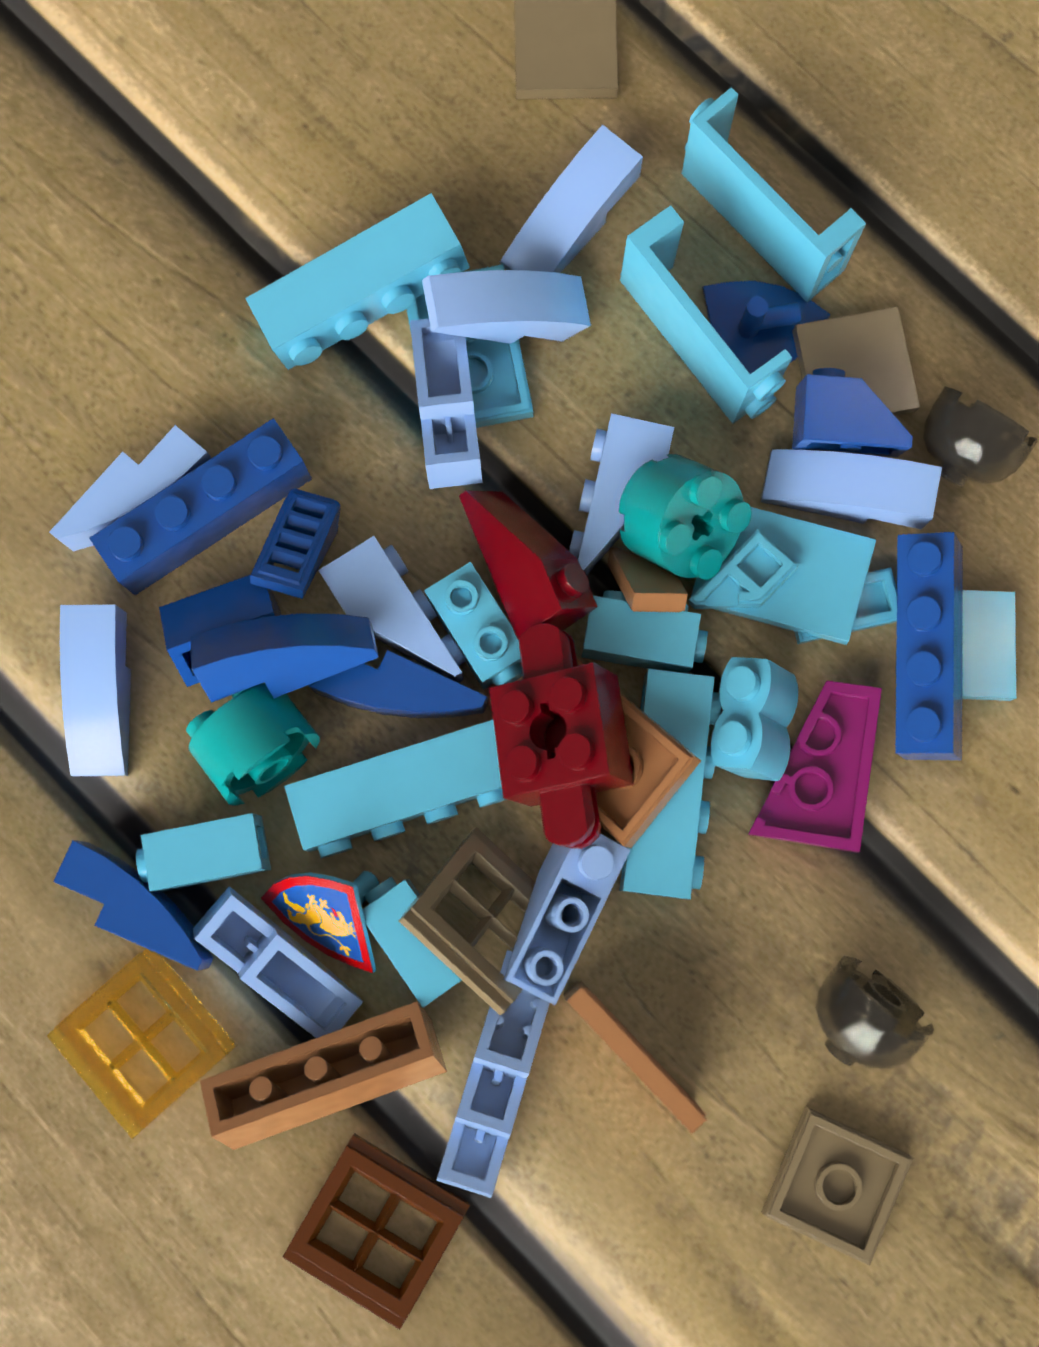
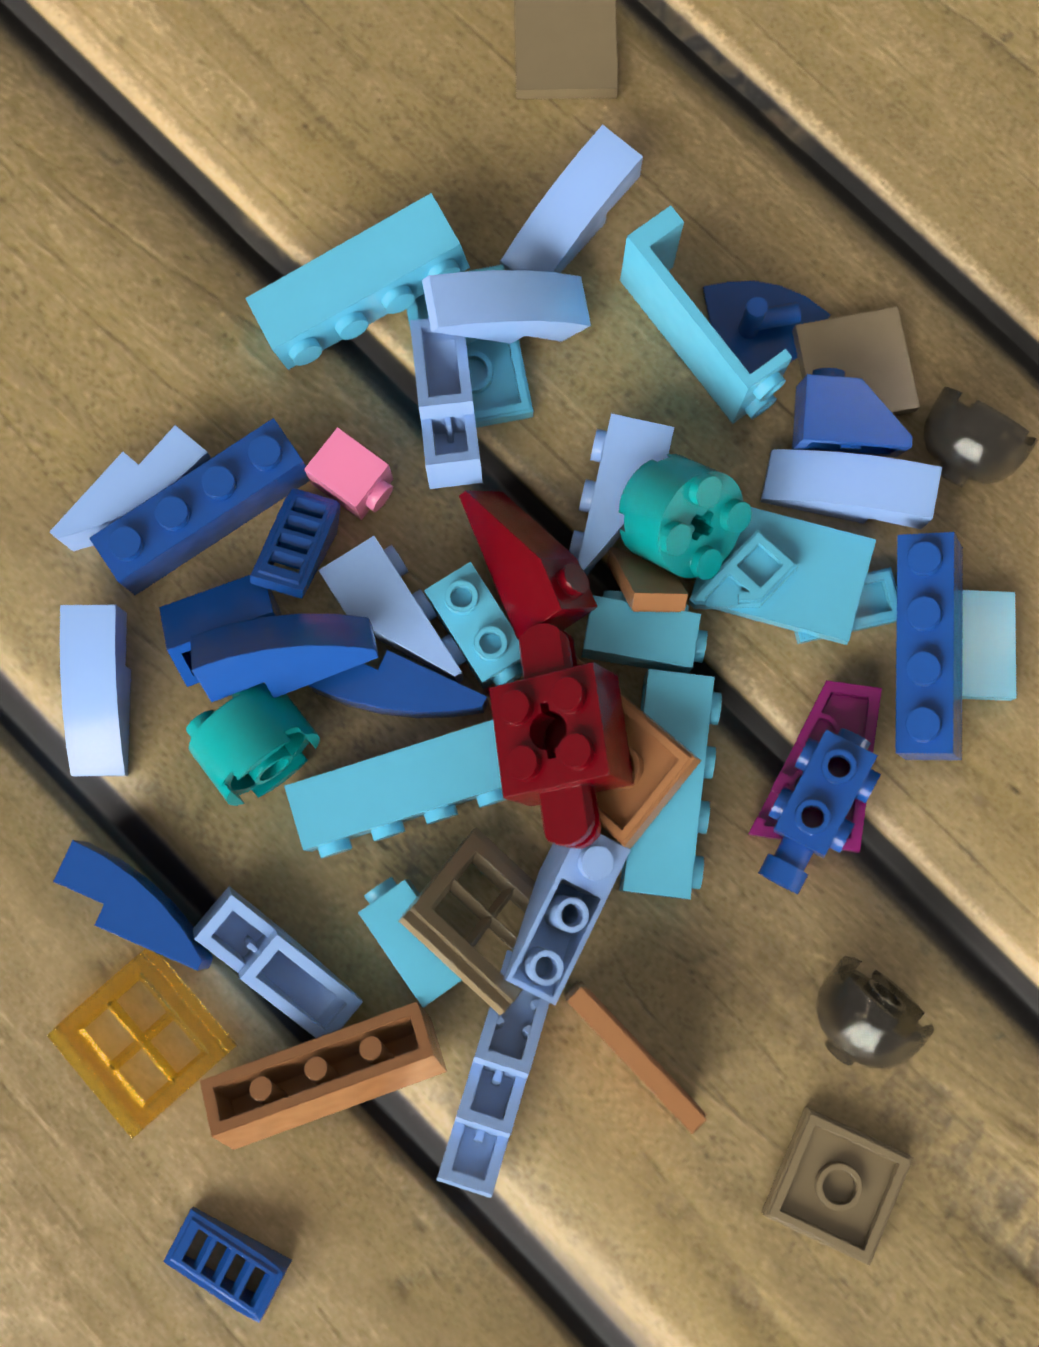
(203, 853): medium azure brick -> none
(232, 1293): none -> blue slope
(326, 914): shield -> none
(349, 1275): reddish brown piece -> none
(350, 474): none -> bright pink brick
(752, 729): medium azure brick -> none
(757, 210): medium azure panel -> none
(828, 794): none -> blue brick

